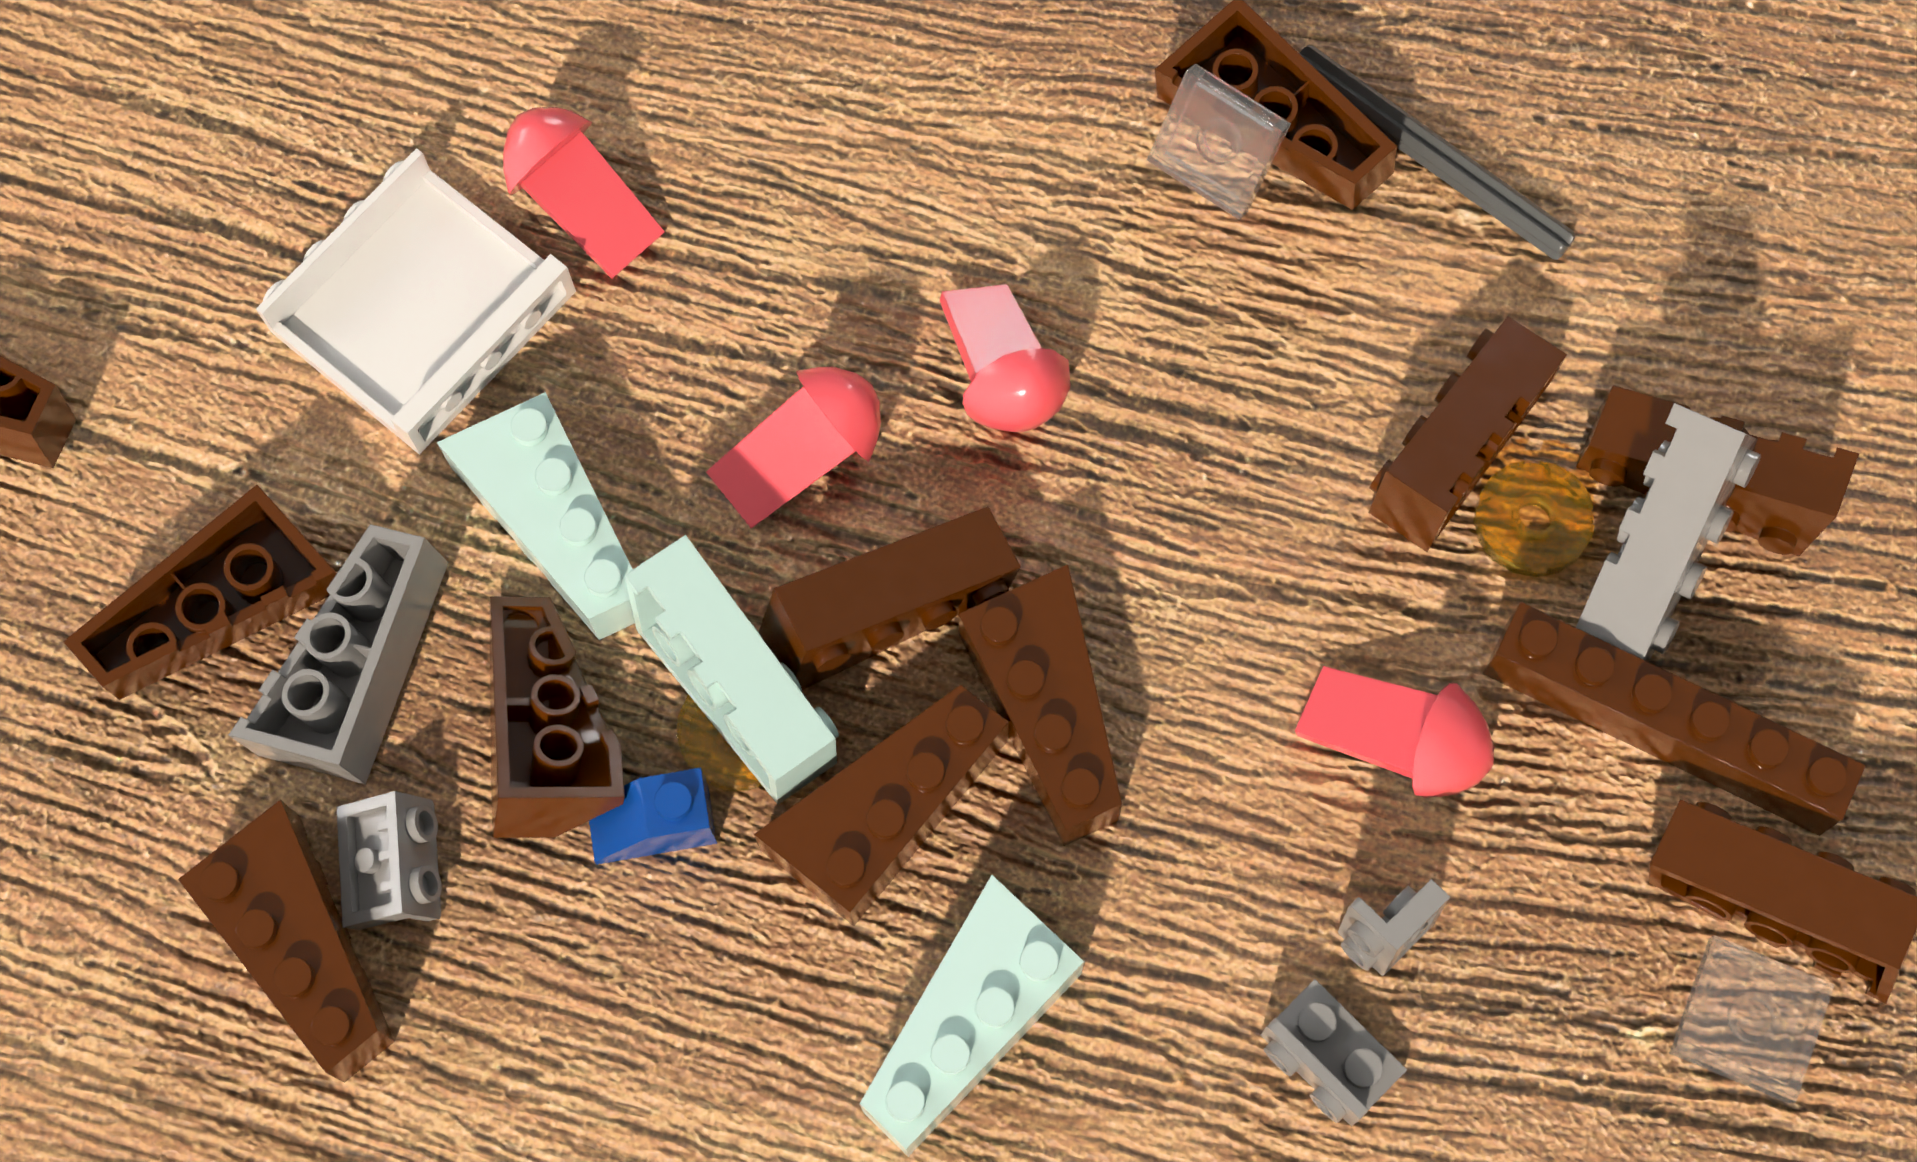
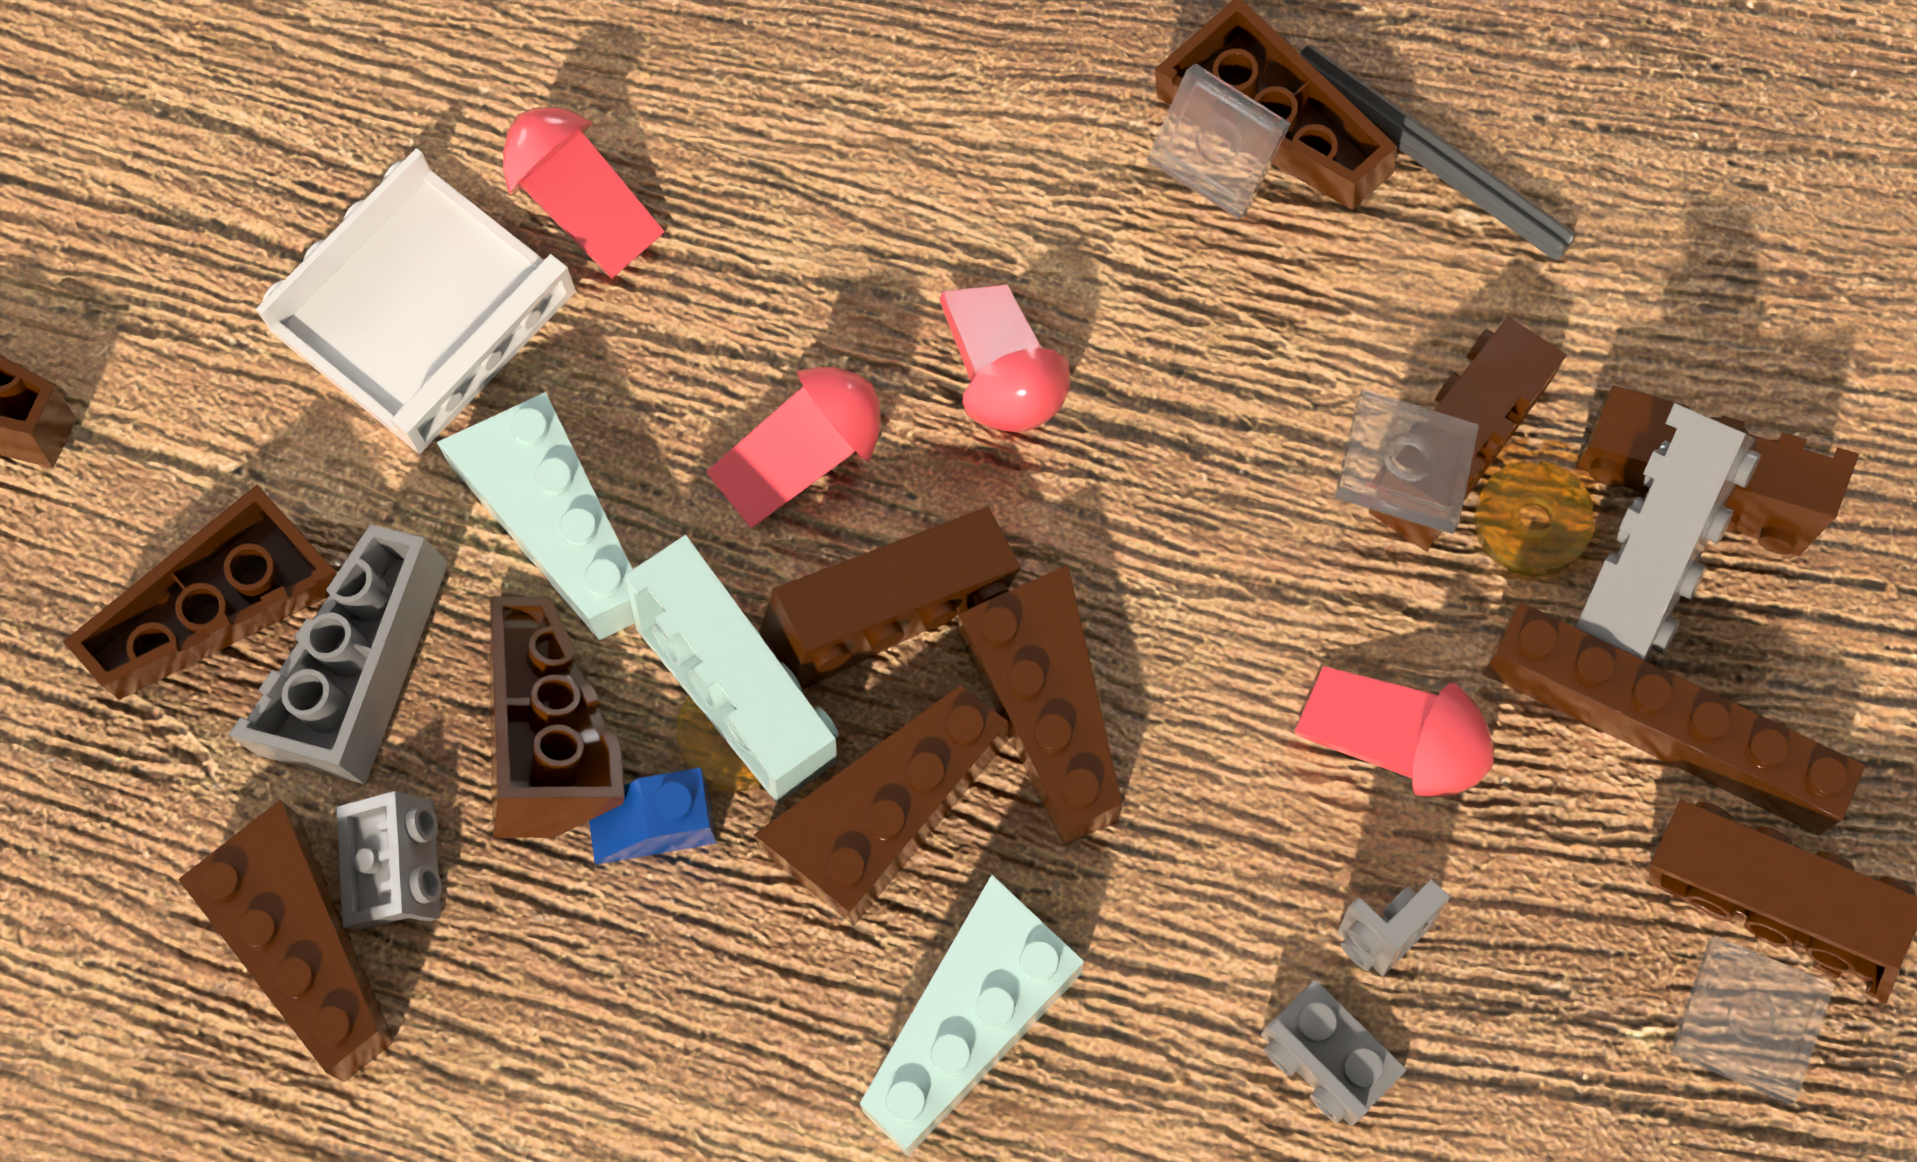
(1407, 461): none -> clear tile

